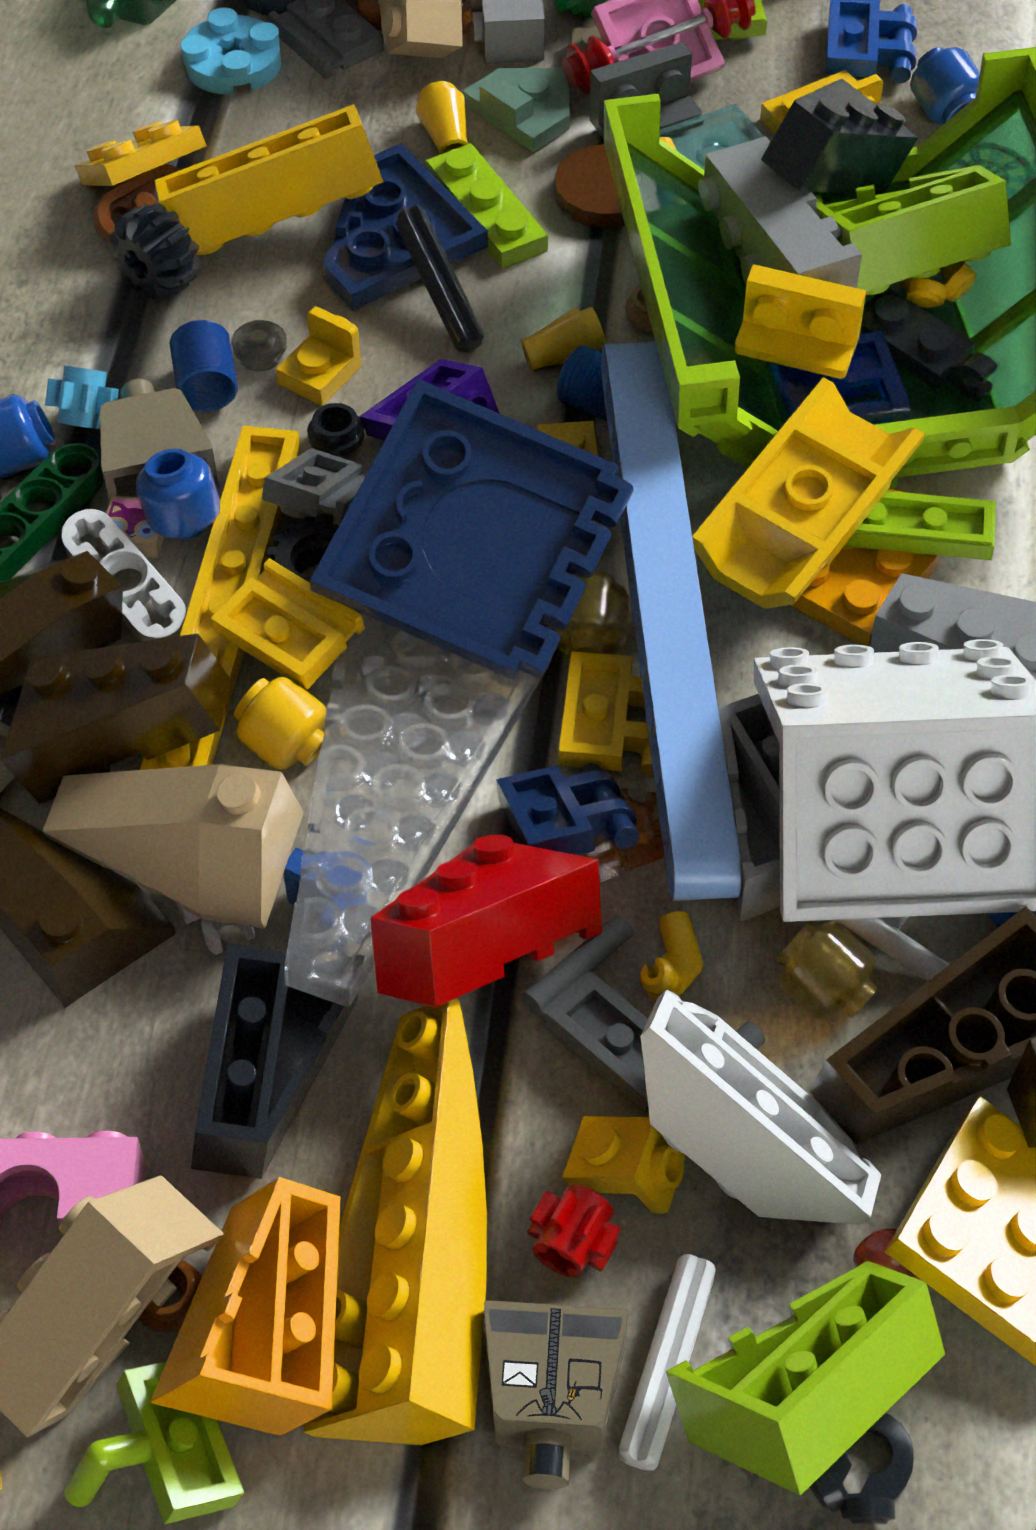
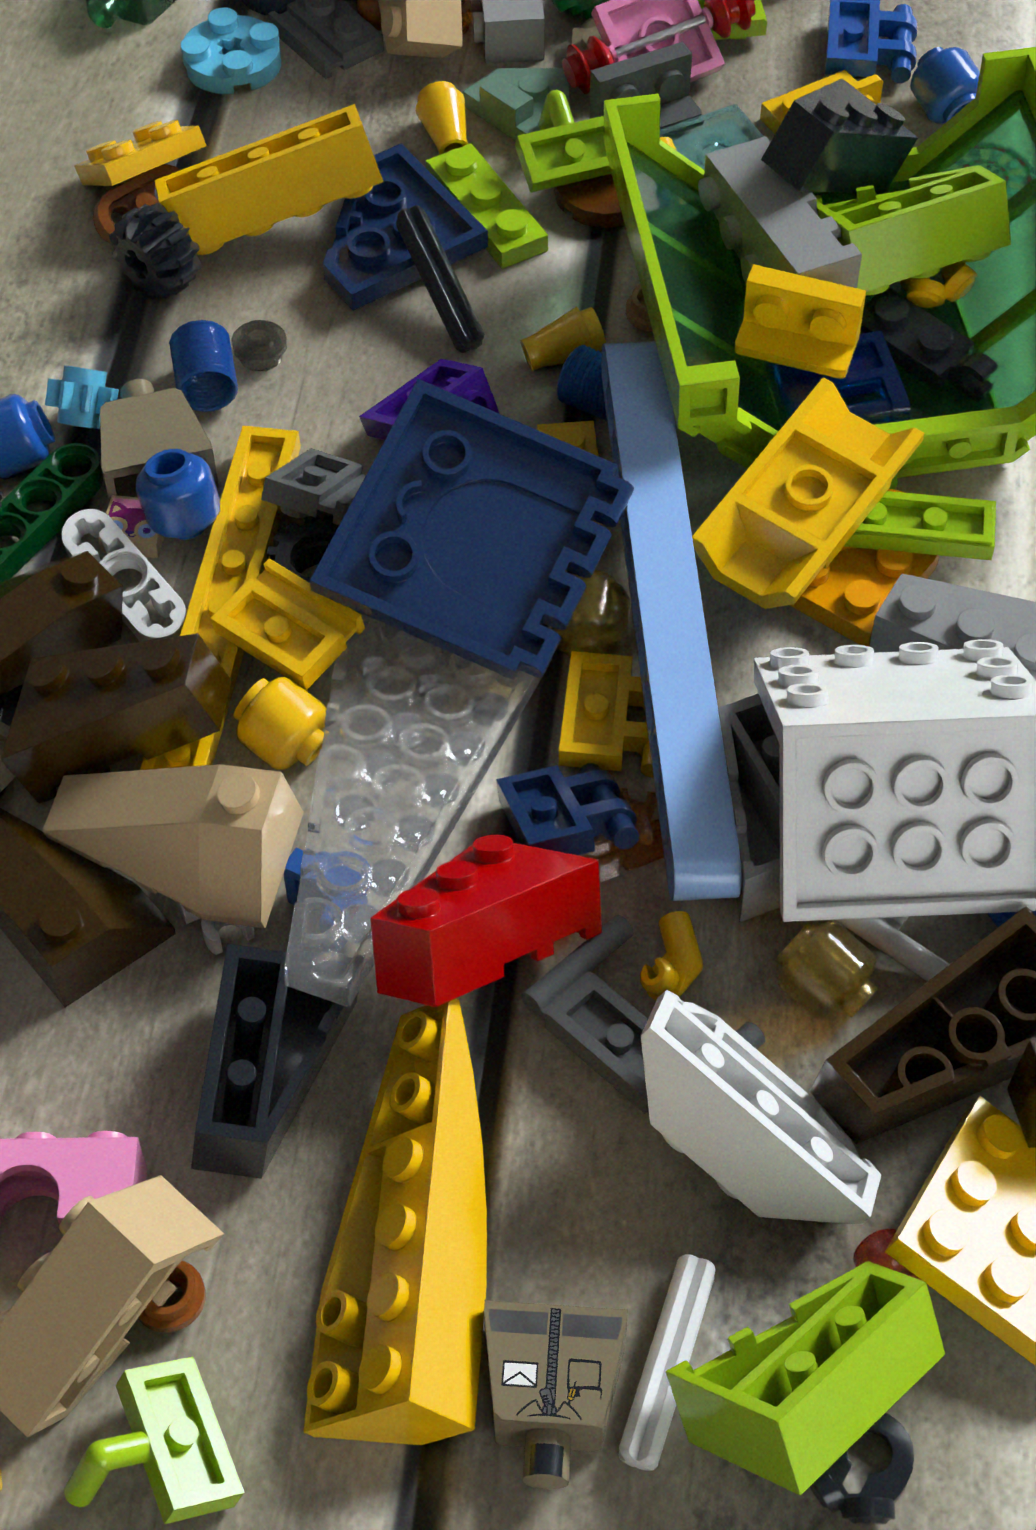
(262, 1316): light orange wedge -> none
(323, 359): yellow bracket -> none
(335, 429): black plate -> none
(562, 148): none -> lime plate
(573, 1231): red gear -> none
(625, 1158): yellow bracket -> none

